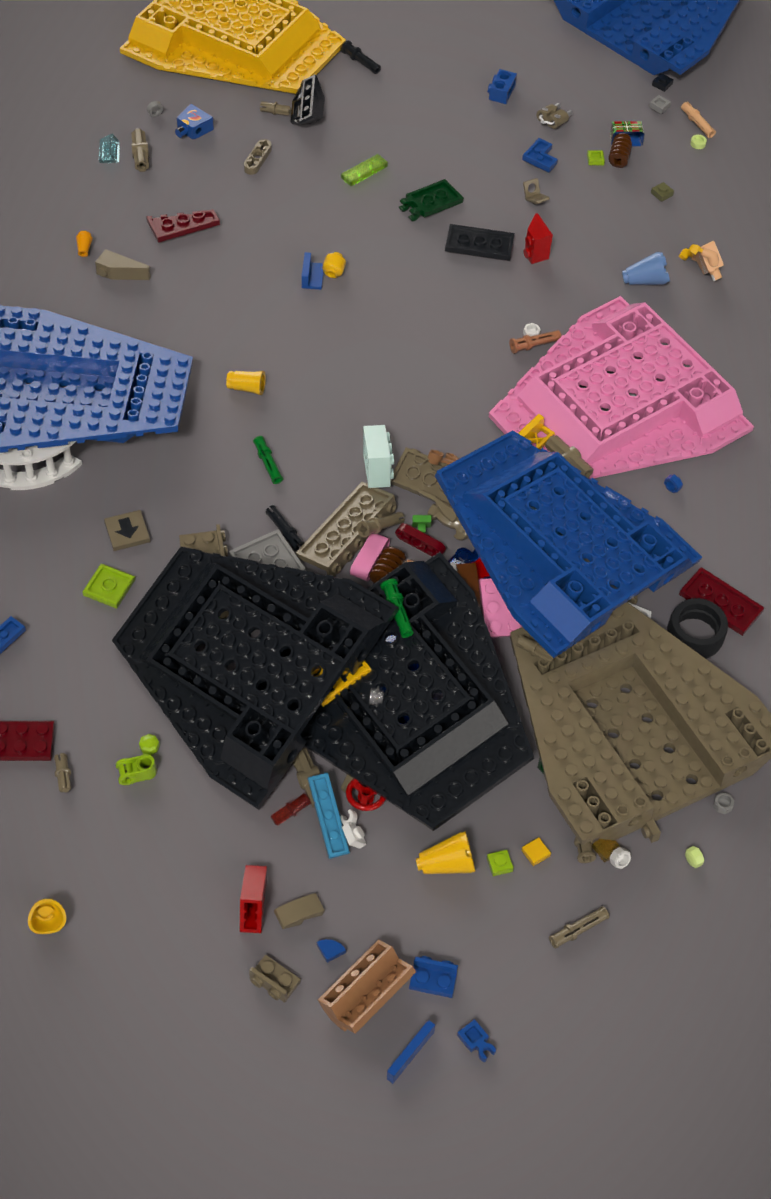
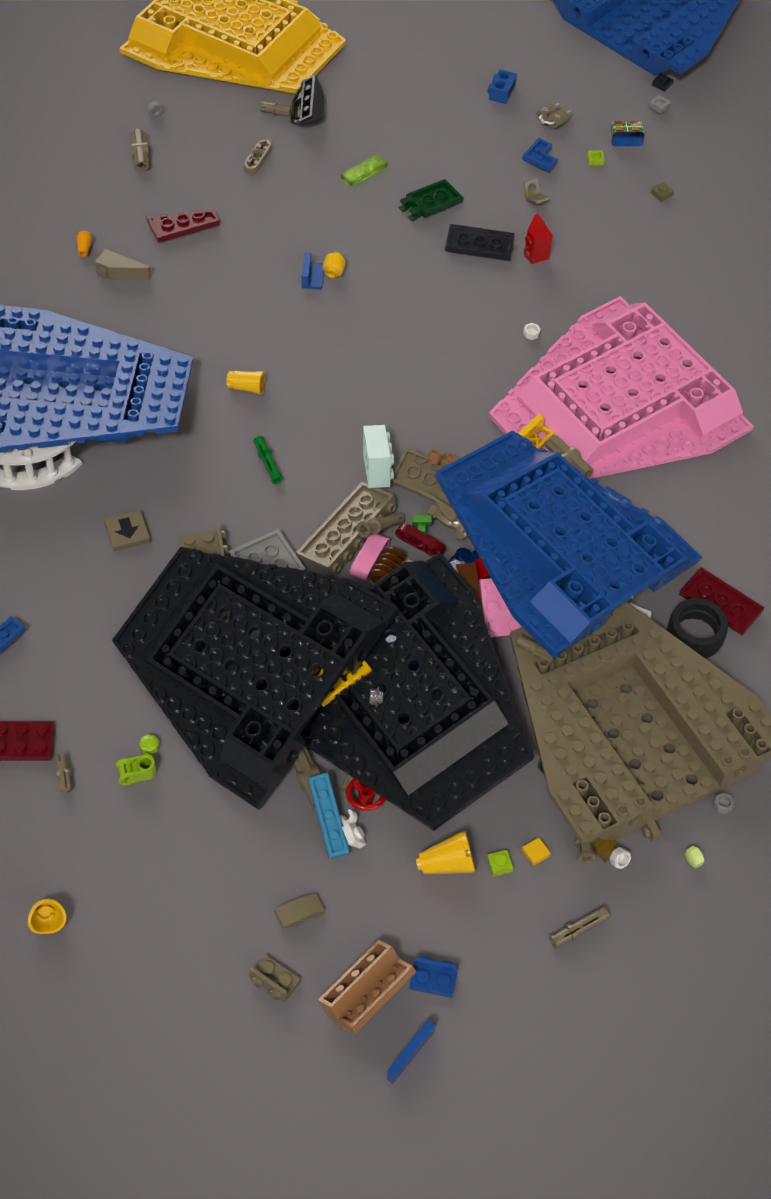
(108, 586): lime tile -> none
(109, 149): clear light blue slope -> none
(193, 123): blue torso -> none
(253, 898): red slope -> none
(288, 532): black pin -> none
(290, 809): clear red axle -> none
(330, 949): blue tile -> none
(356, 54): black pin -> none
(396, 598): green pin -> none
(475, 1038): blue plate -> none
(528, 342): nougat pin -> none
(620, 150): reddish brown piece -> none
(647, 271): medium blue cone -> none
(673, 483): blue tile -> none
(694, 115): light nougat pin -> none
(698, 141): yellowish green tile -> none
(706, 257): light nougat torso -> none

